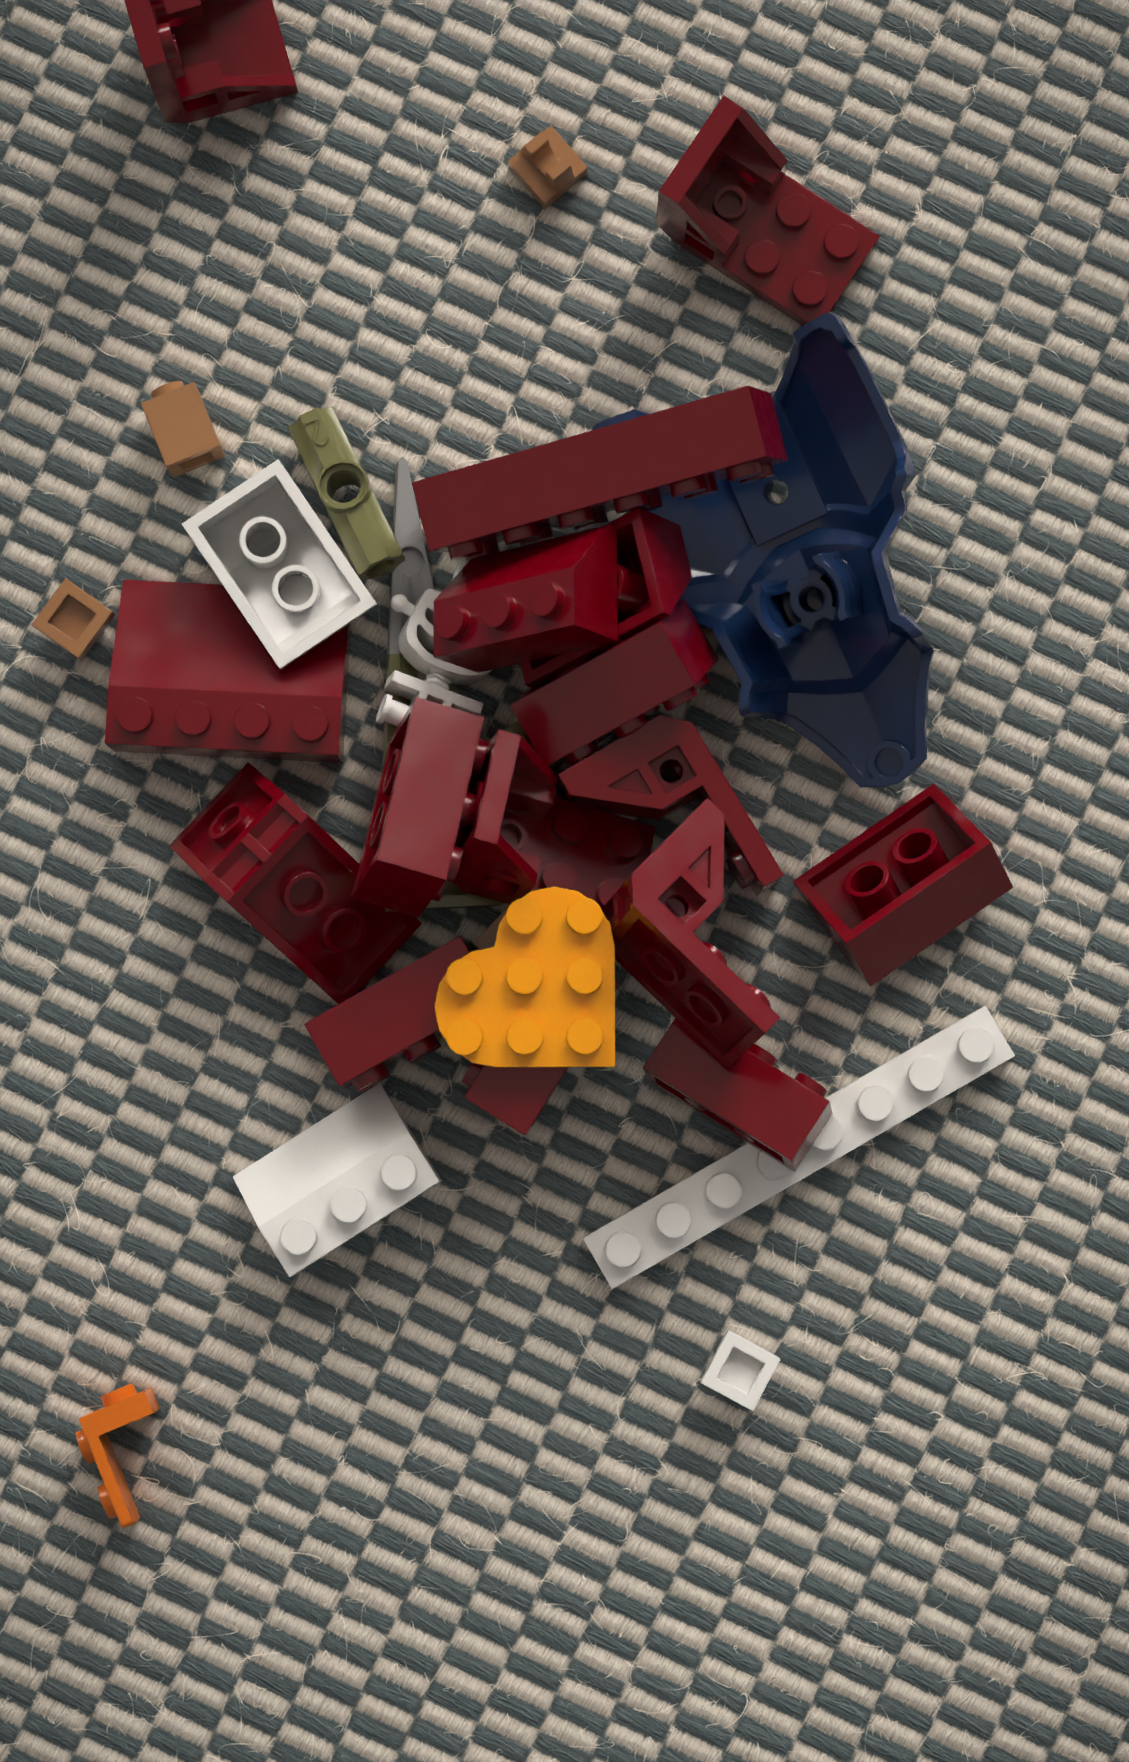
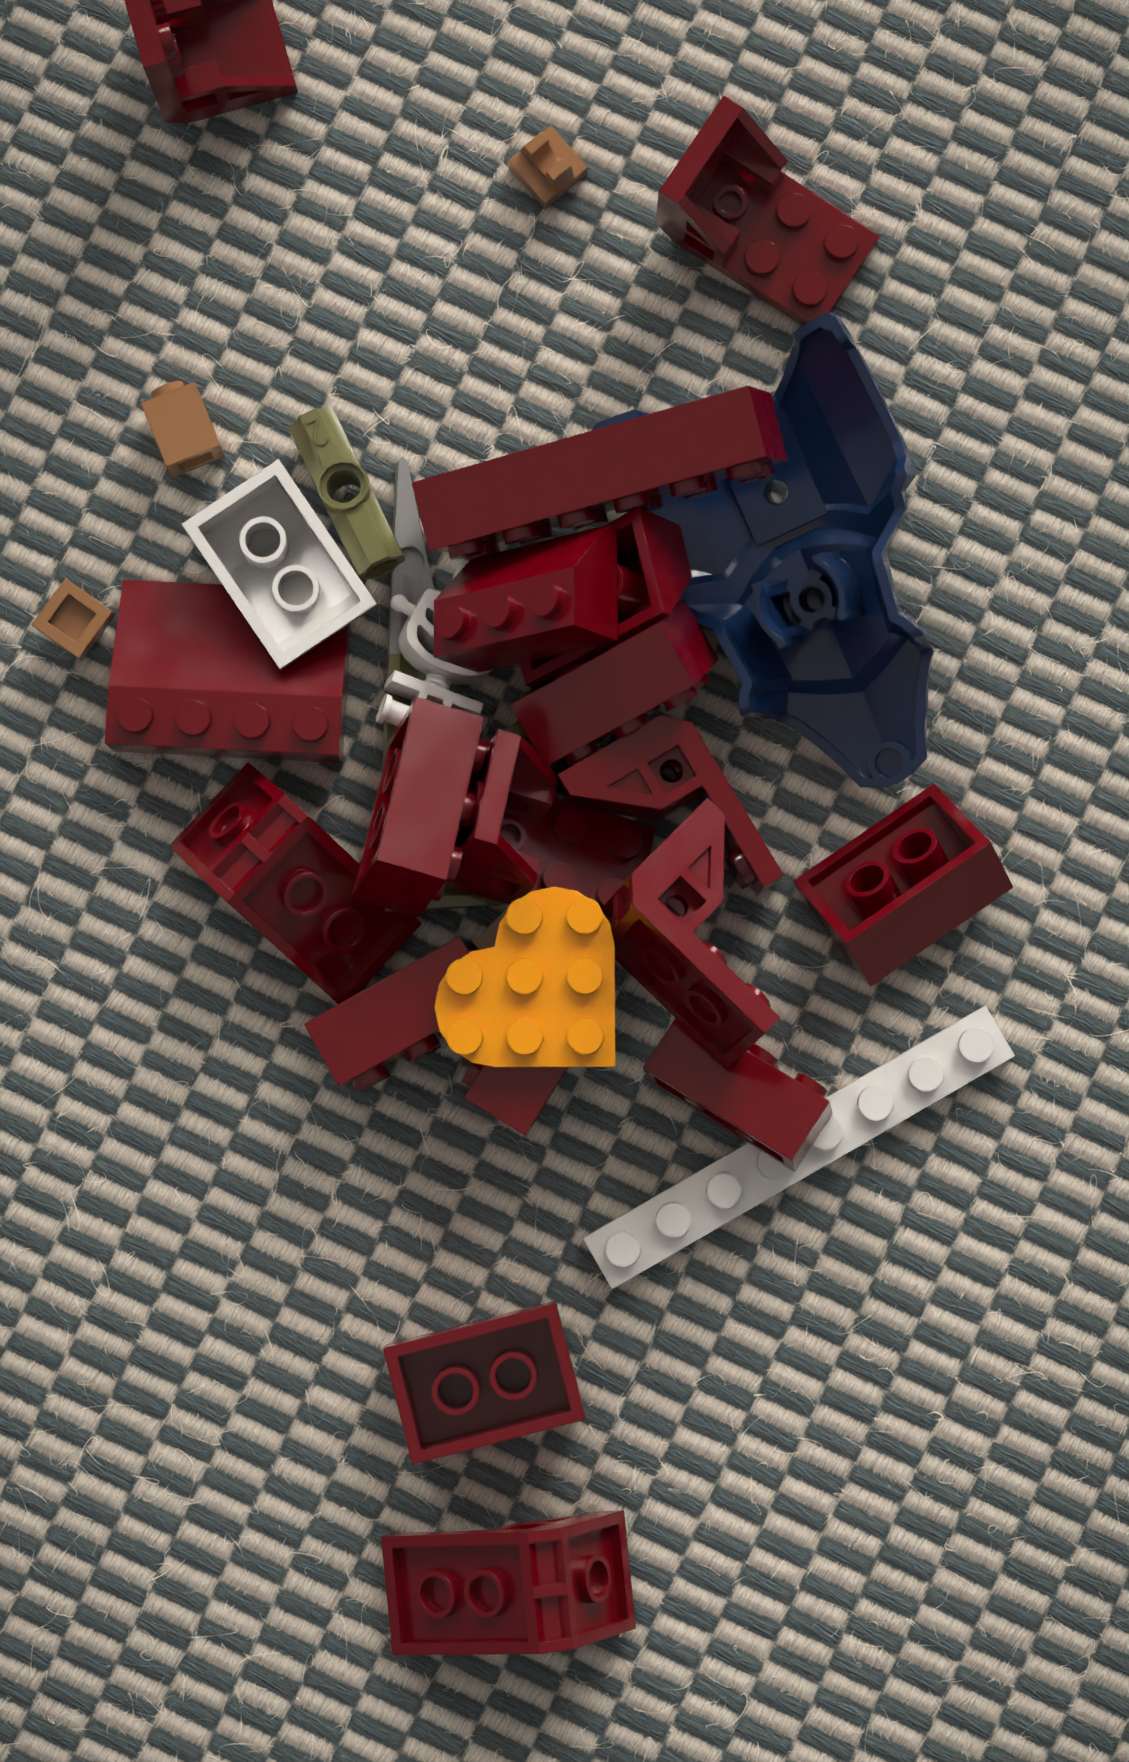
(119, 1409): orange bracket -> none
(335, 1180): white slope -> none
(484, 1382): none -> dark red brick
(509, 1587): none -> dark red bracket
(740, 1370): white tile -> none

